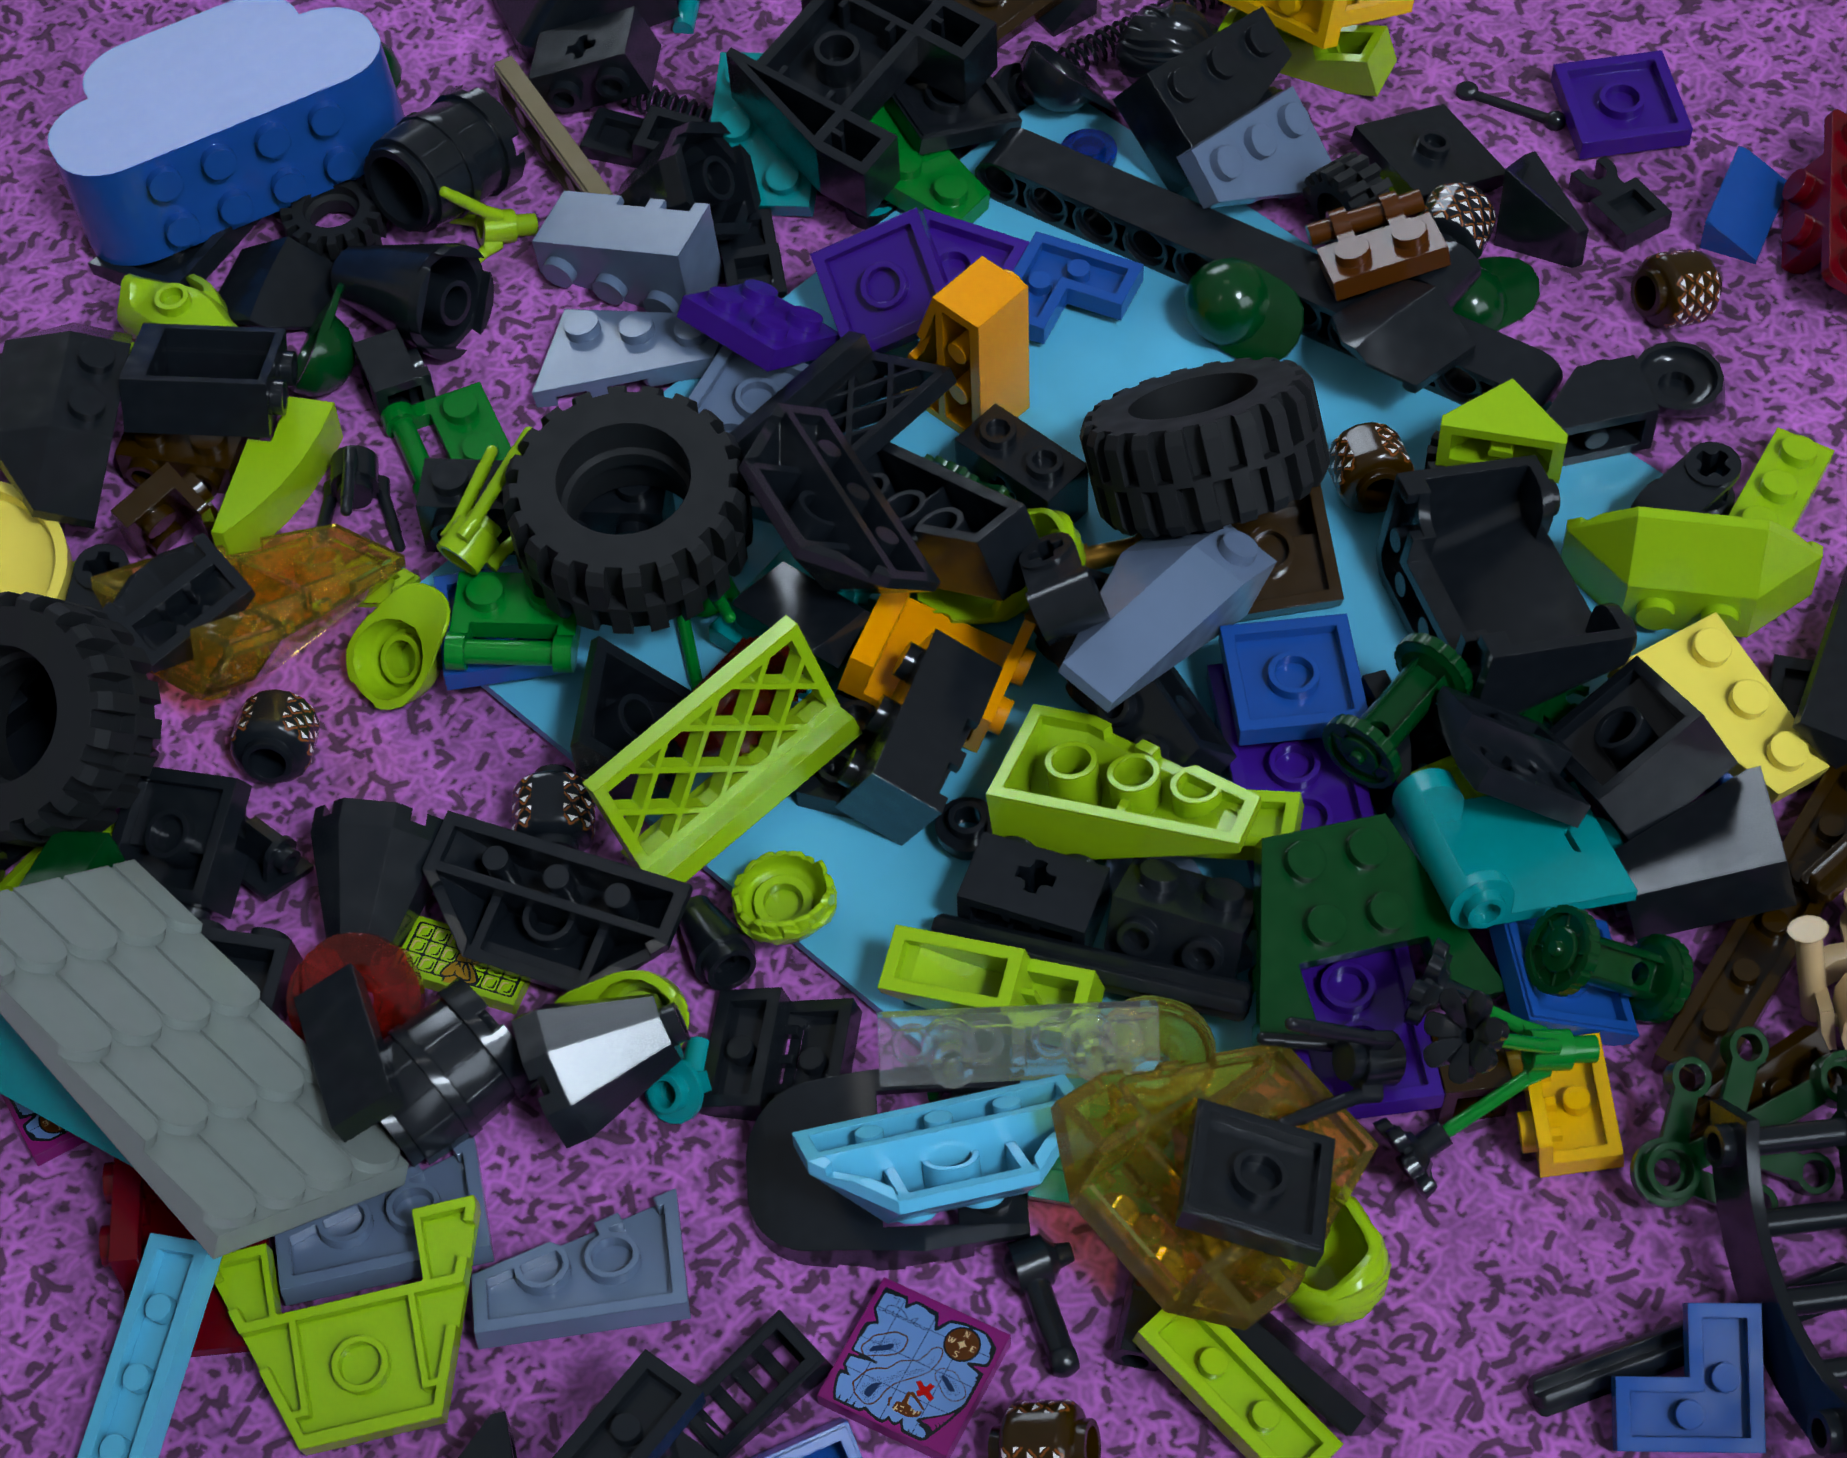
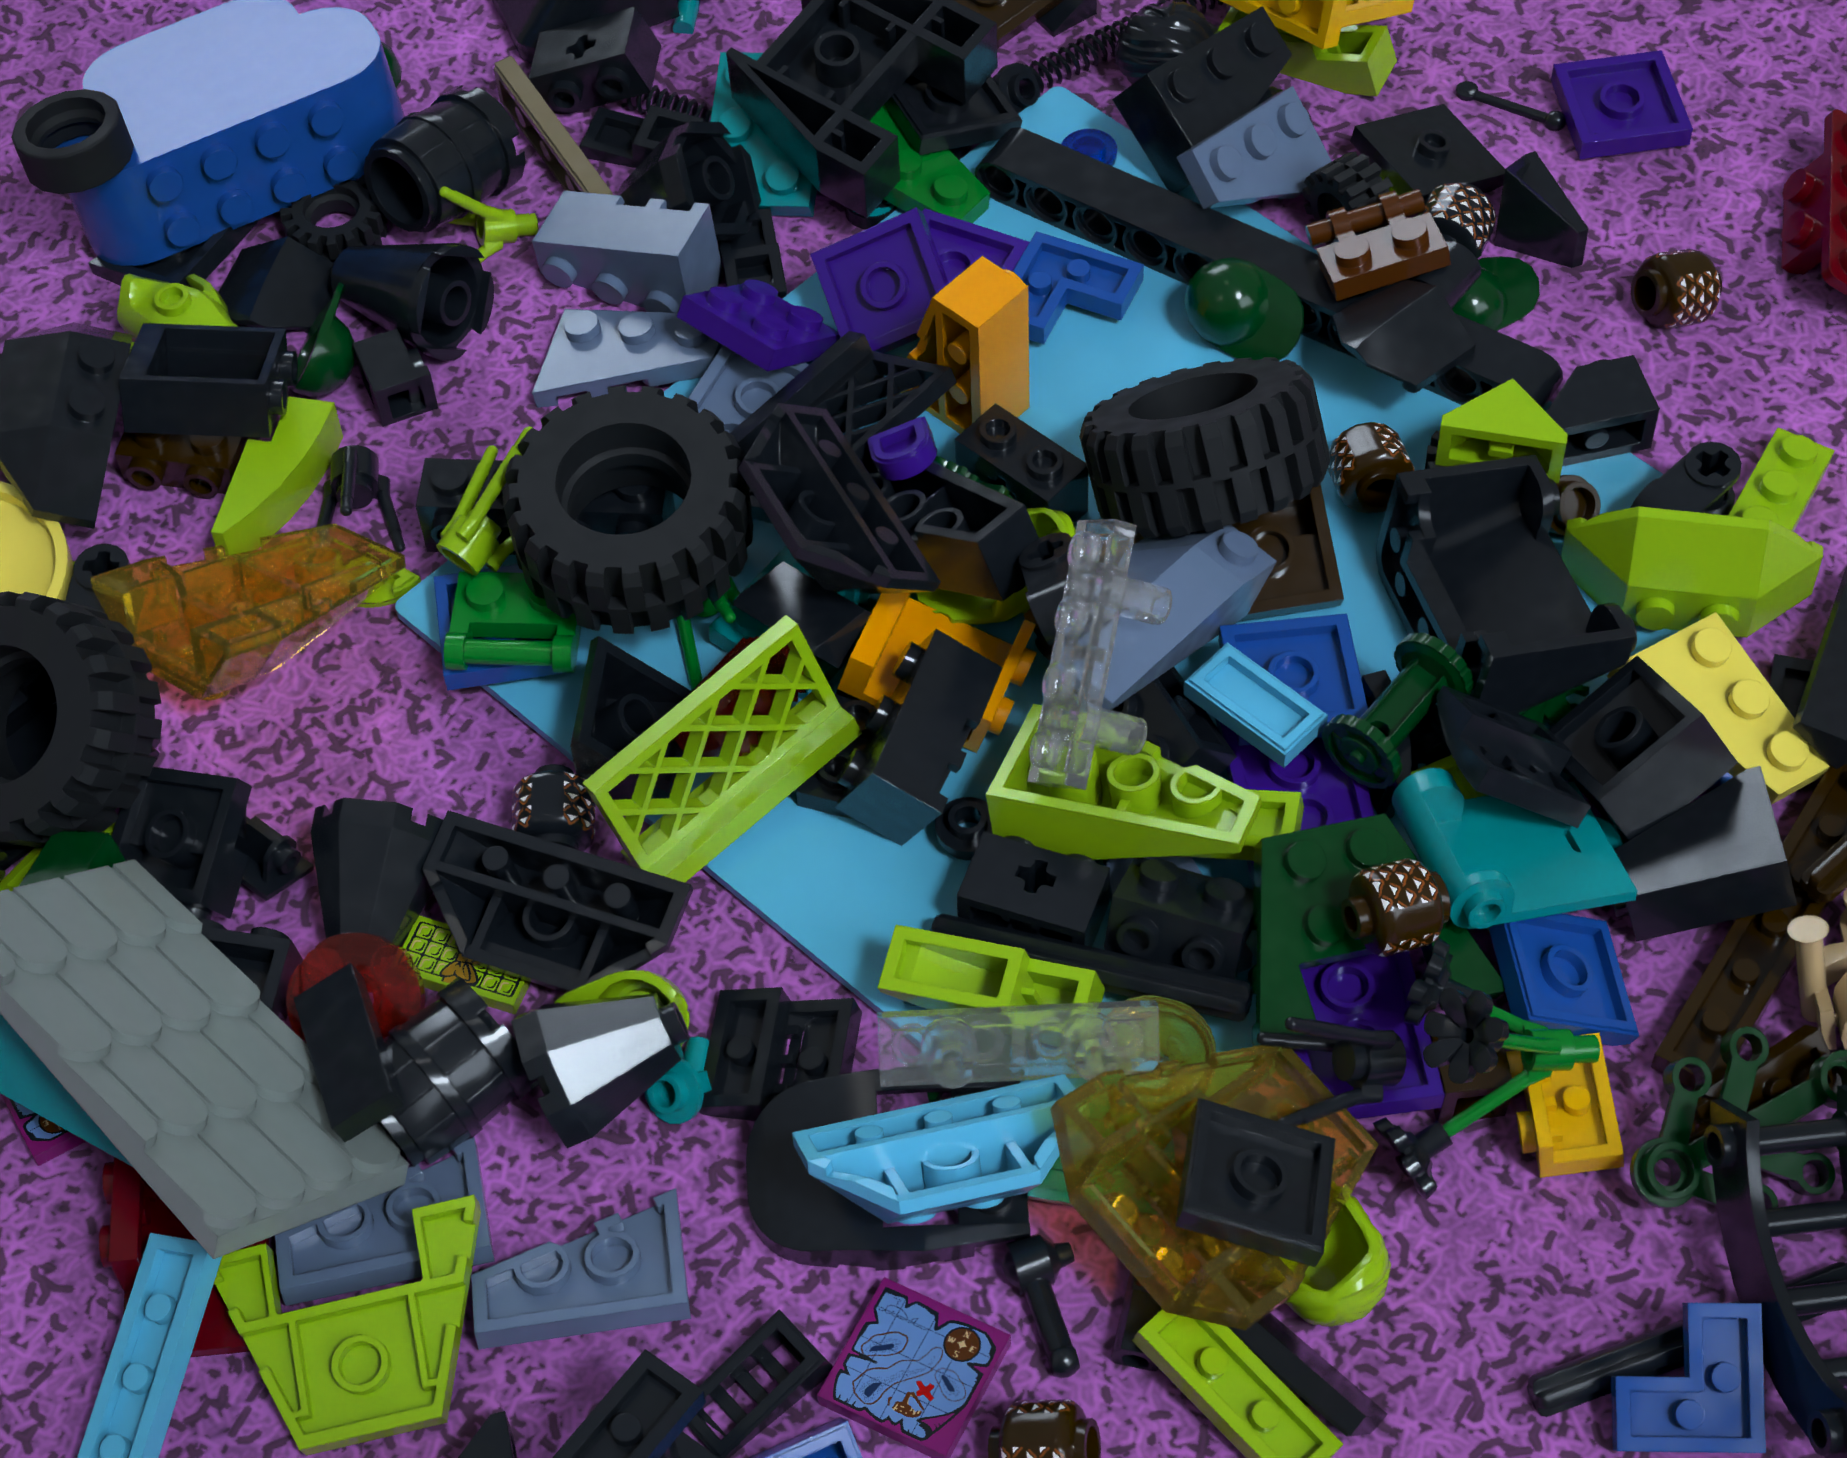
(81, 164): none -> black tyre
(160, 507): dark brown bracket -> none
(175, 595): black slope -> none
(275, 736): black head -> none
(398, 640): lime piece -> none
(461, 420): green plate -> none
(716, 945): black cone -> none
(783, 897): lime hair -> none
(903, 450): none -> dark purple tile
(1057, 82): black cap -> none
(1082, 652): none -> clear plate
(1255, 705): none -> medium azure tile
(1396, 907): none -> dark brown head
(1569, 953): dark green hose -> none
(1576, 501): none -> dark brown plate
(1620, 209): black plate -> none
(1683, 380): black piece -> none
(1743, 208): blue slope -> none

